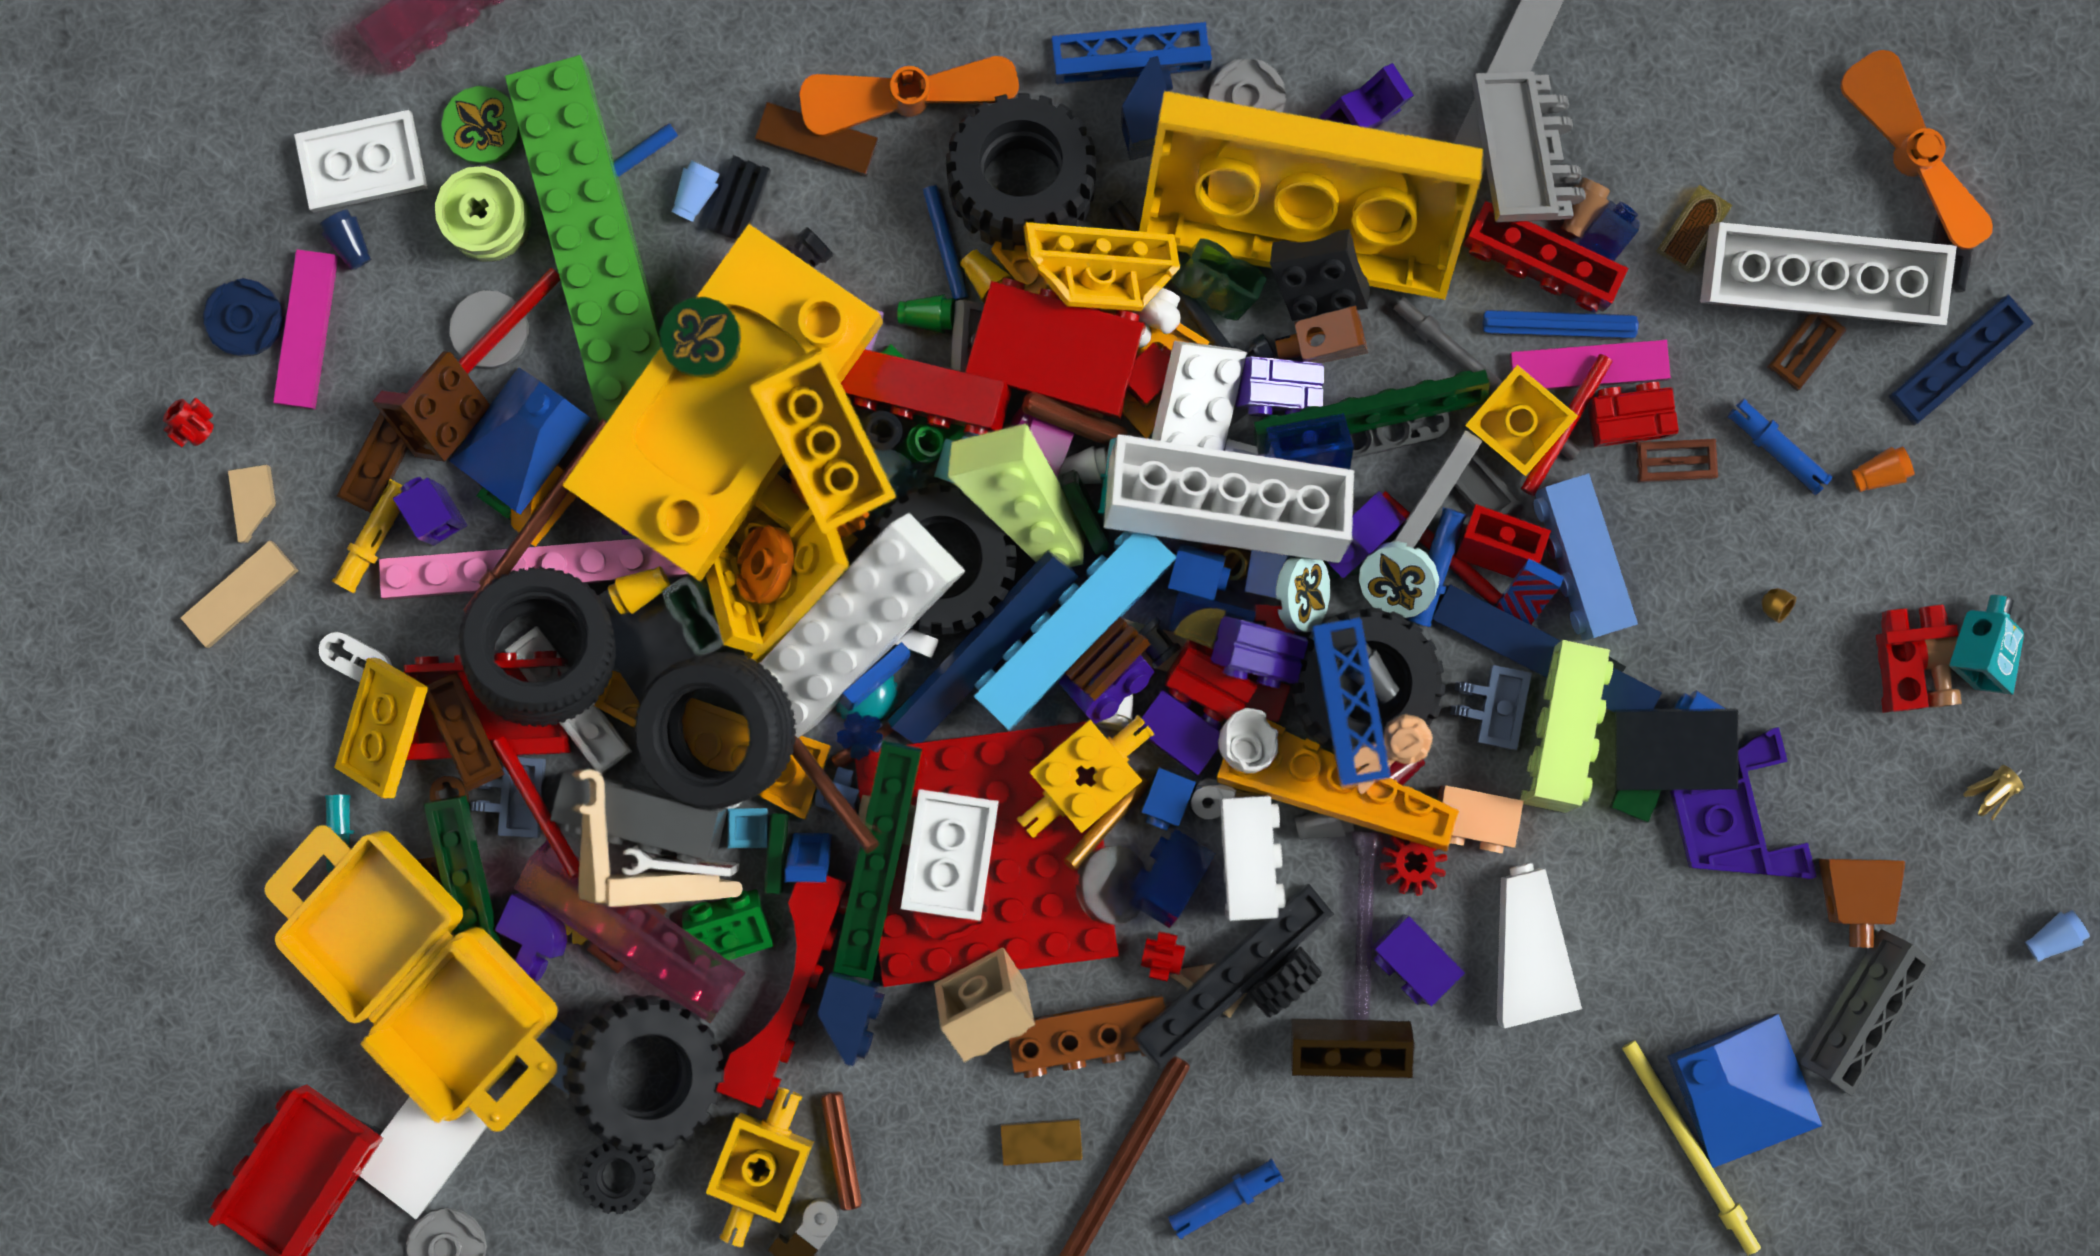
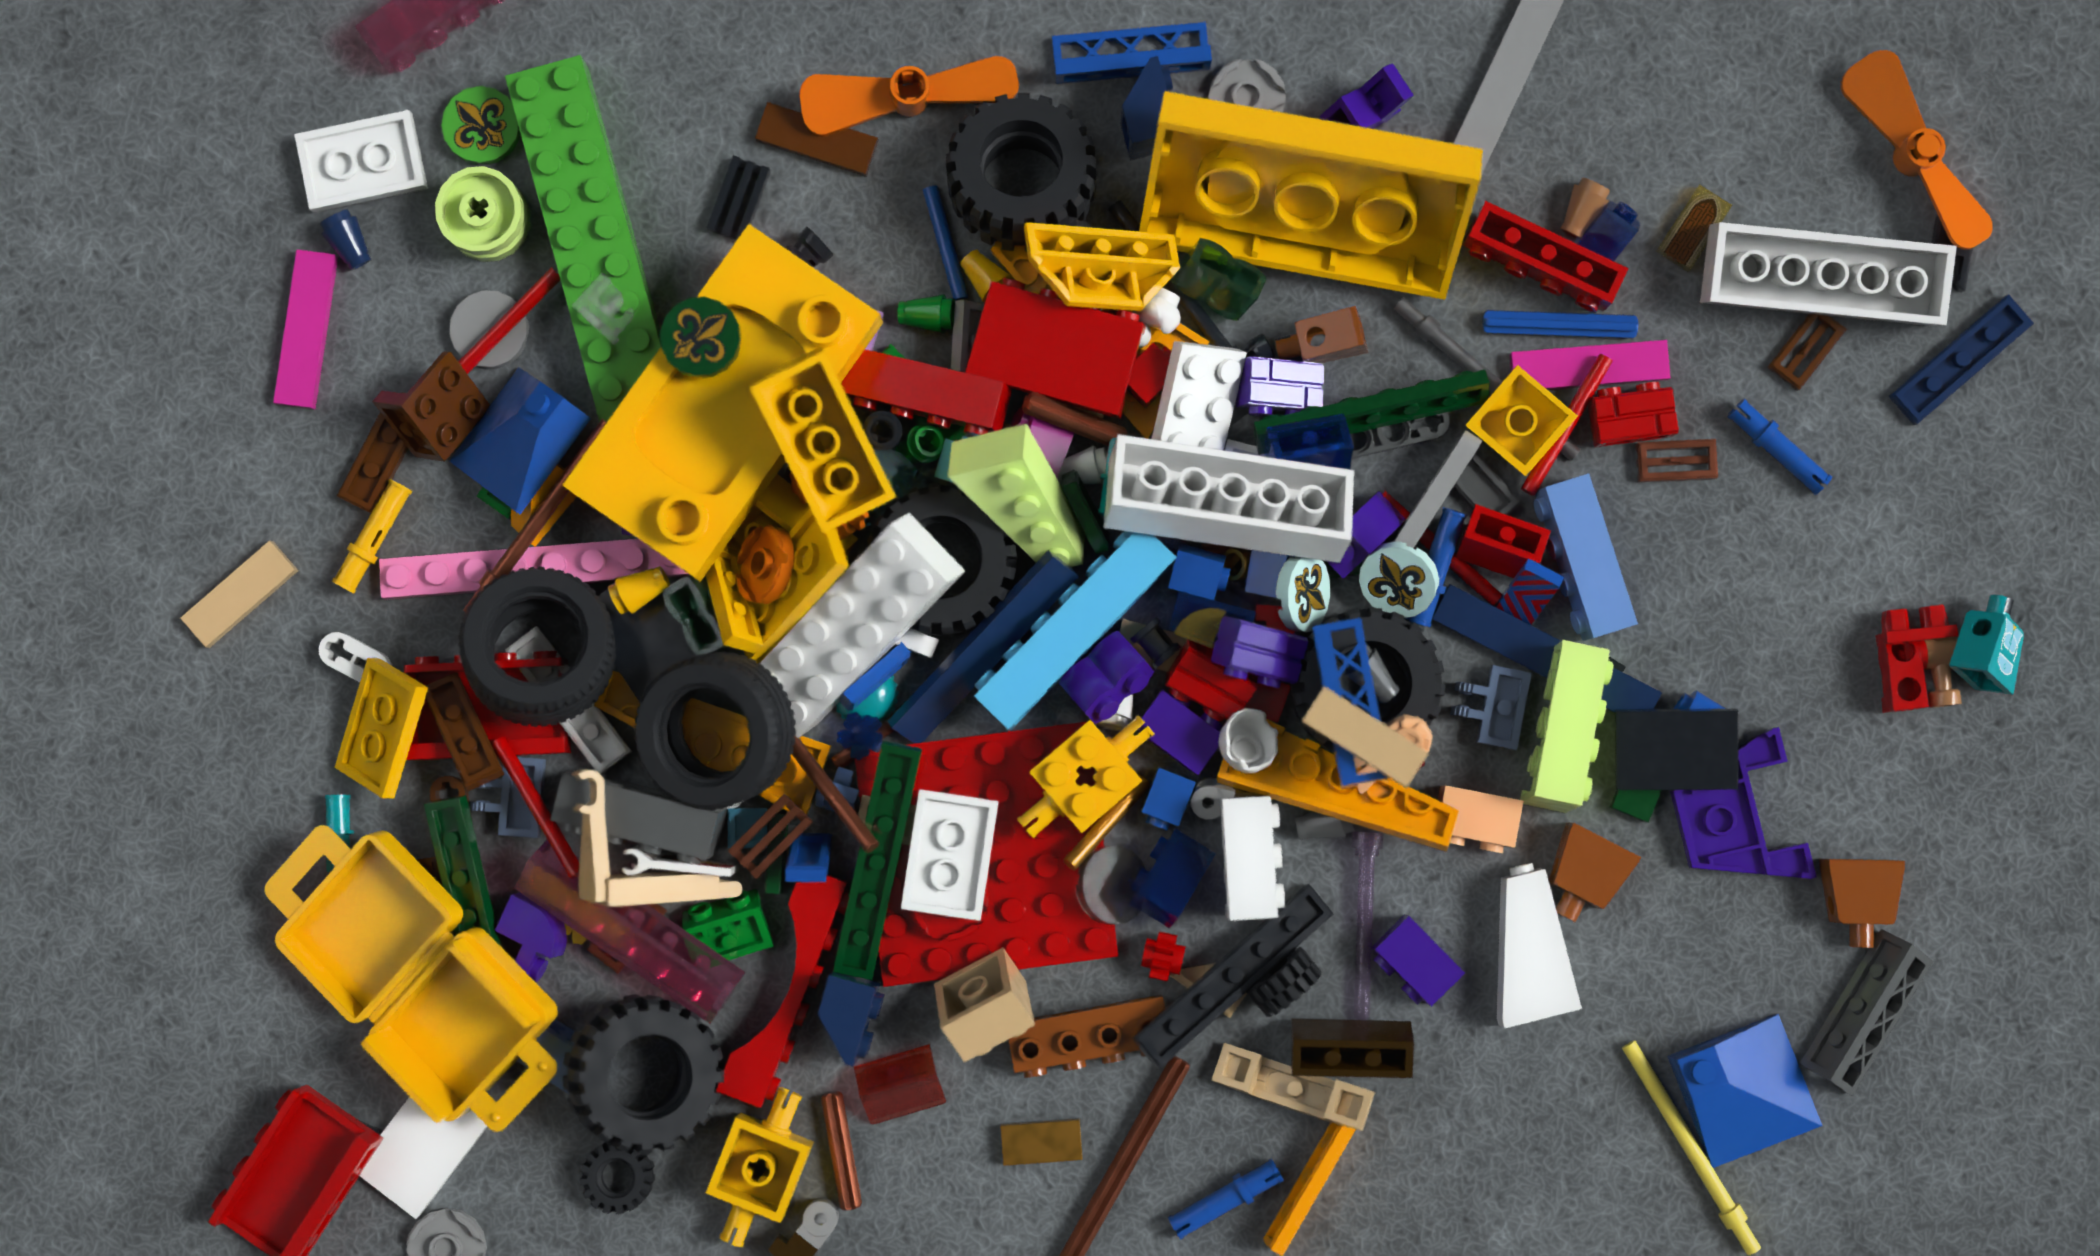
(188, 422): red gear -> none
(251, 498): tan tile -> none
(256, 324): dark blue tile -> none
(429, 510): dark purple brick -> none
(600, 304): none -> clear hinge
(644, 149): blue bar -> none
(694, 190): light blue cone -> none
(746, 860): none -> copper tile
(899, 1084): none -> clear red panel
(1103, 655): reddish brown tile -> none
(1307, 1187): none -> light orange tile
(1310, 1095): none -> tan slope
(1319, 275): black brick -> none
(1365, 737): none -> tan tile
(1412, 875): red gear -> none
(1523, 145): light grey hinge -> none
(1588, 870): none -> dark orange torso
(1778, 604): pearl gold hinge -> none
(1884, 470): orange cone -> none
(2006, 785): pearl gold piece -> none
(2057, 936): light blue cone -> none

